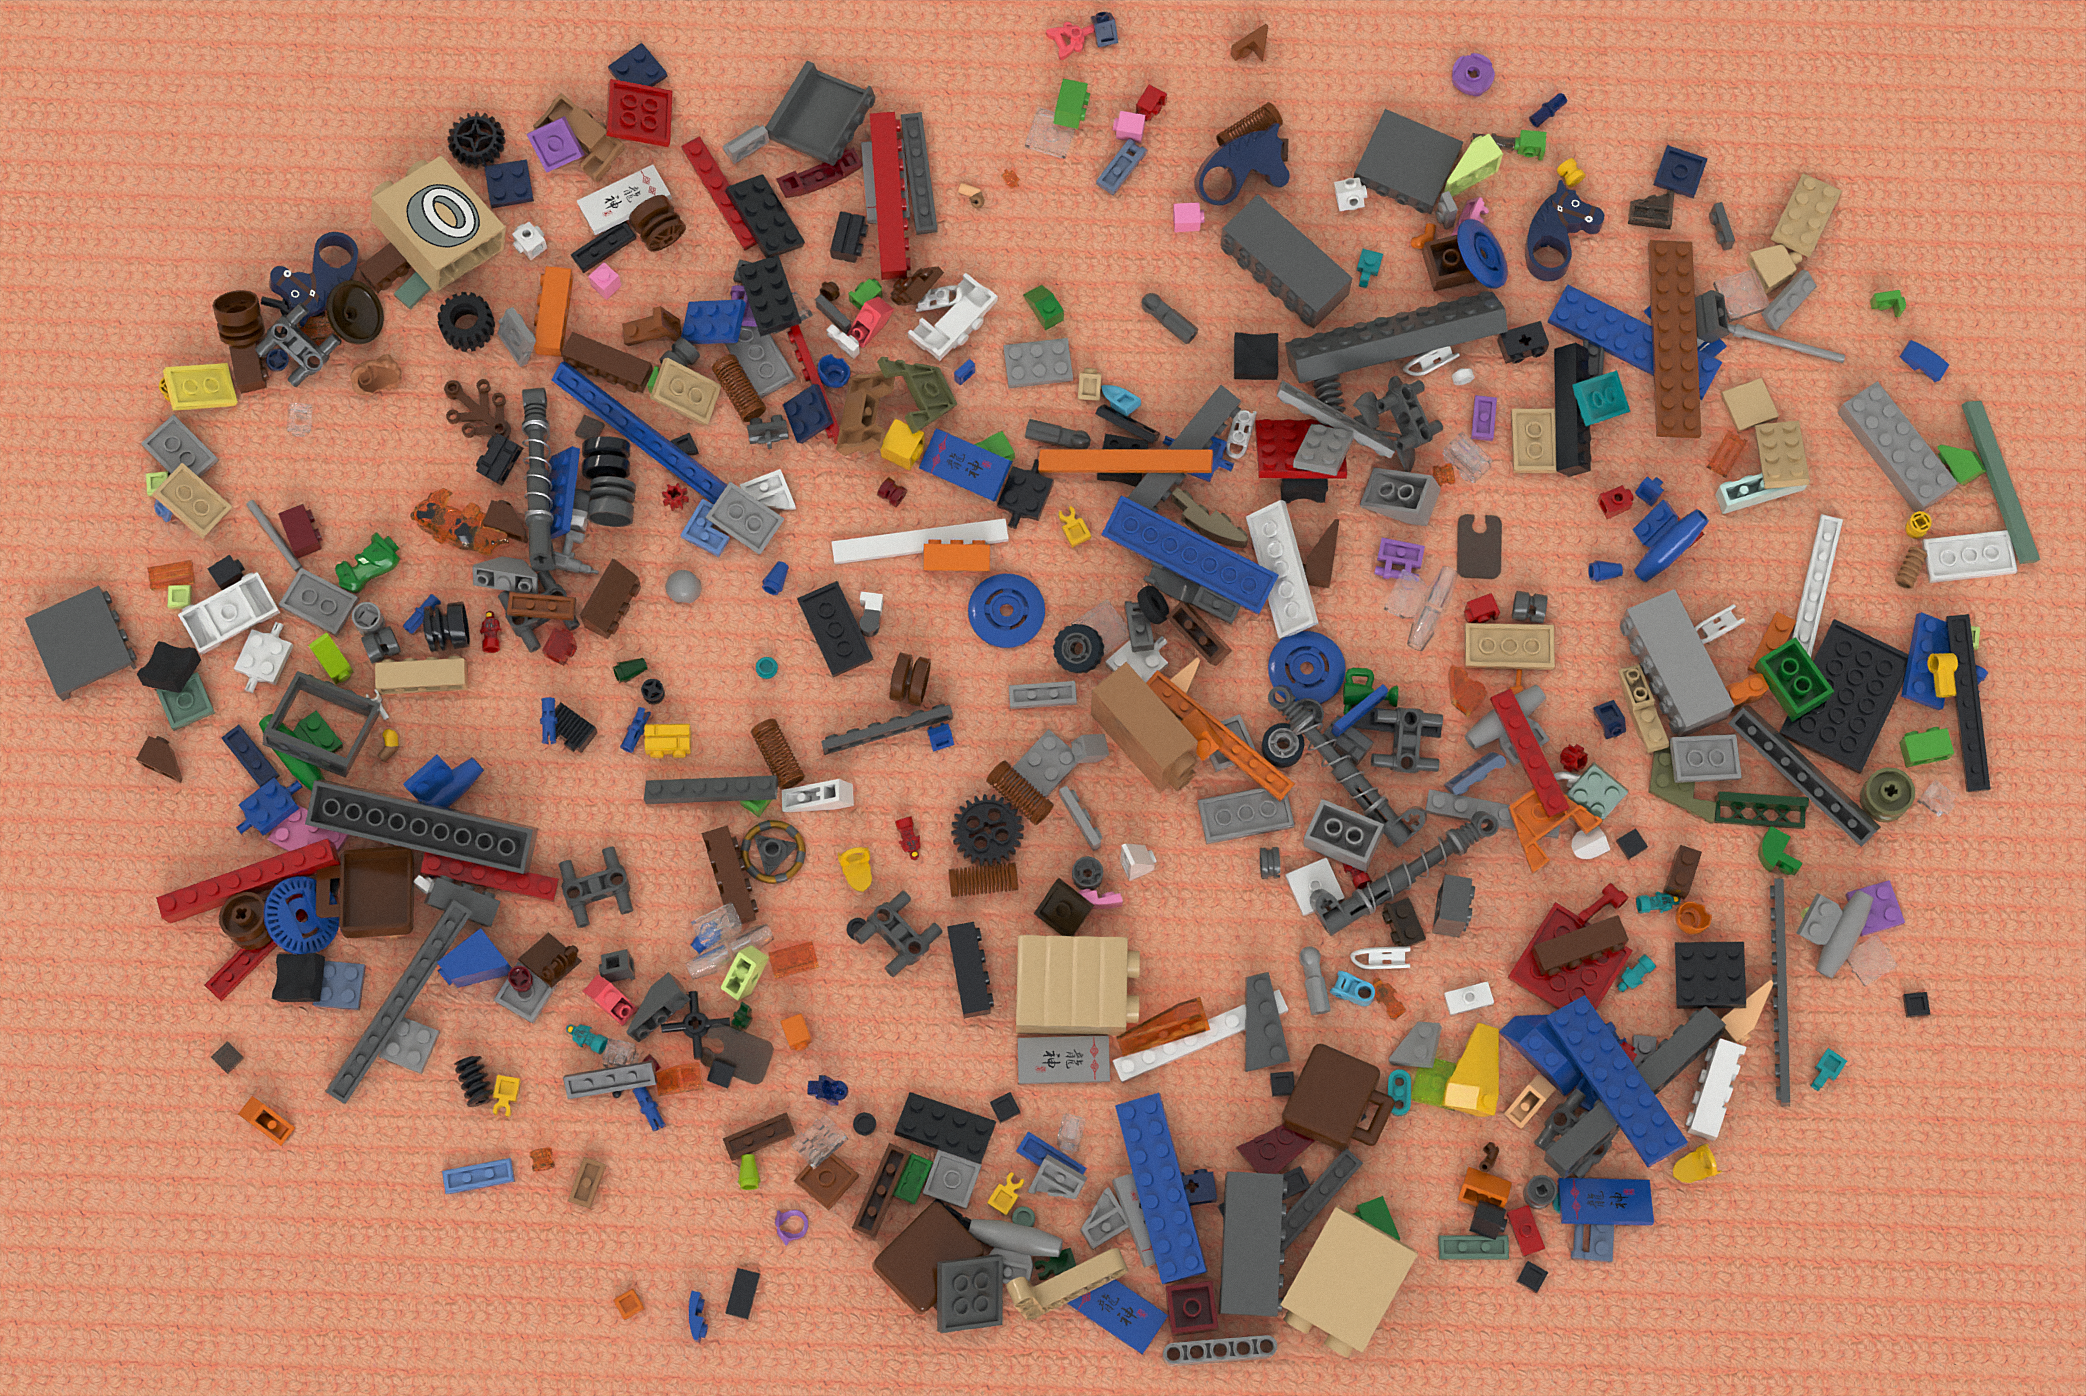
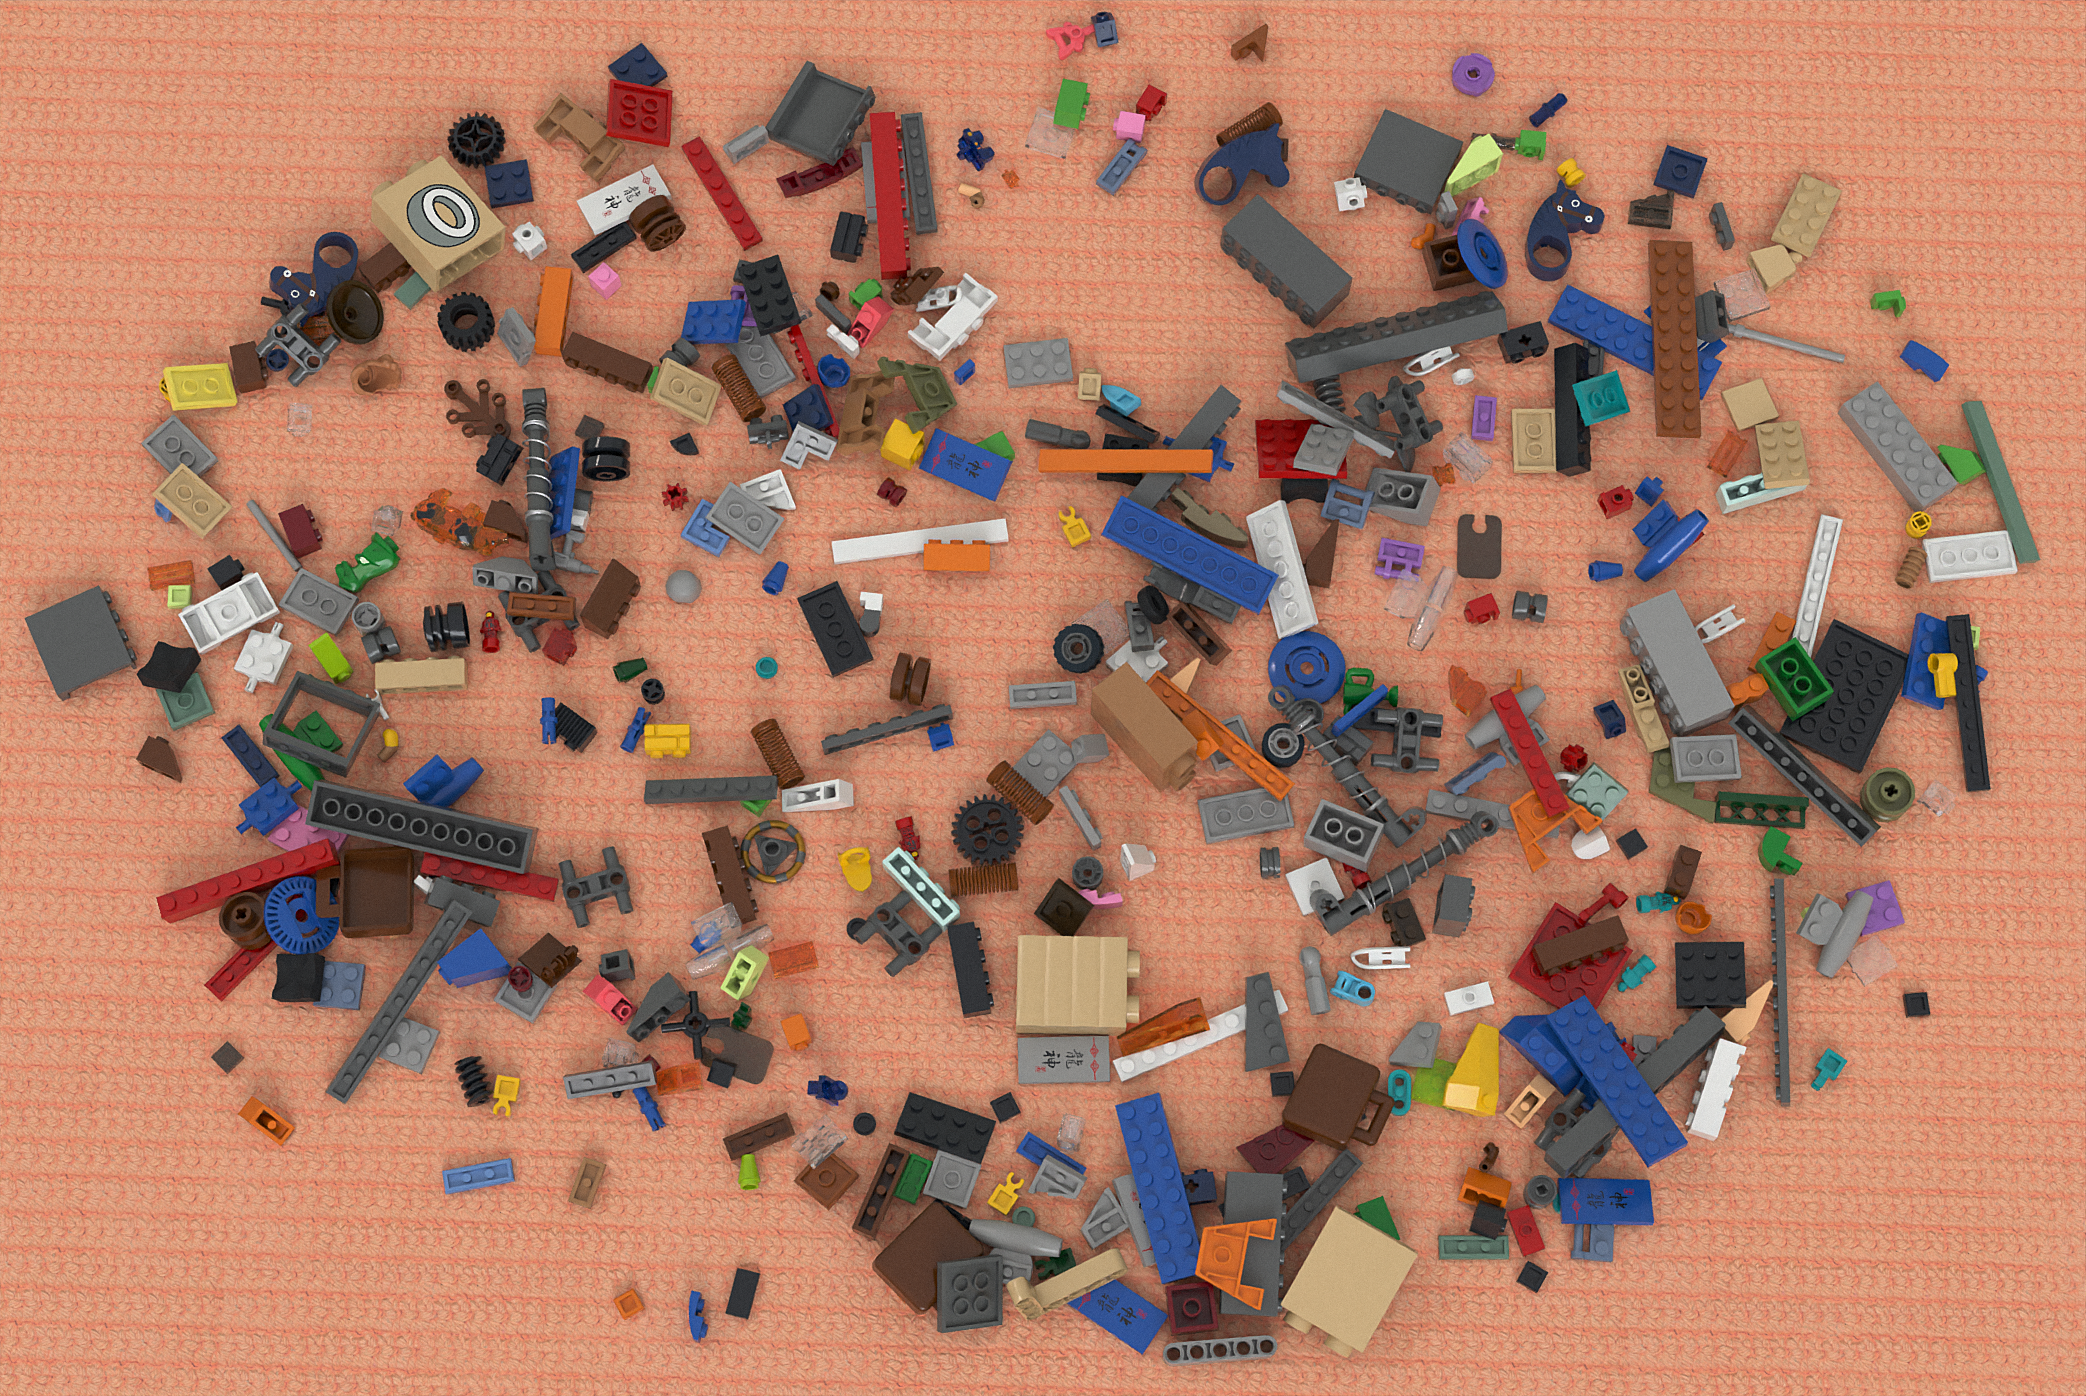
(154, 480): yellowish green tile -> none
(238, 317): reddish brown wheel -> none
(389, 516): none -> clear brick
(416, 619): blue axle -> none
(542, 1159): clear orange wheel -> none
(555, 144): medium lavender plate -> none
(583, 1035): teal piece -> none
(611, 501): dark grey wheel -> none
(639, 432): blue plate -> none
(652, 327): dark orange bracket -> none
(764, 216): black plate -> none
(786, 1236): medium lavender piece -> none
(806, 440): none -> light grey plate
(921, 889): none -> light aqua brick
(972, 151): none -> clear blue hips
(992, 625): blue piece -> none
(1025, 494): black plate -> none
(1045, 306): green slope -> none
(1169, 317): dark grey piece -> none
(1187, 217): bright pink brick -> none
(1223, 1257): none -> orange wing
(1243, 418): white piece -> none
(1256, 356): black brick -> none
(1345, 511): none -> sand blue plate
(1369, 265): teal plate -> none
(1384, 993): clear orange piece -> none
(1509, 646): tan plate -> none
(1696, 1165): yellow piece -> none
(1788, 300): light grey plate -> none
(1926, 747): bright green brick -> none

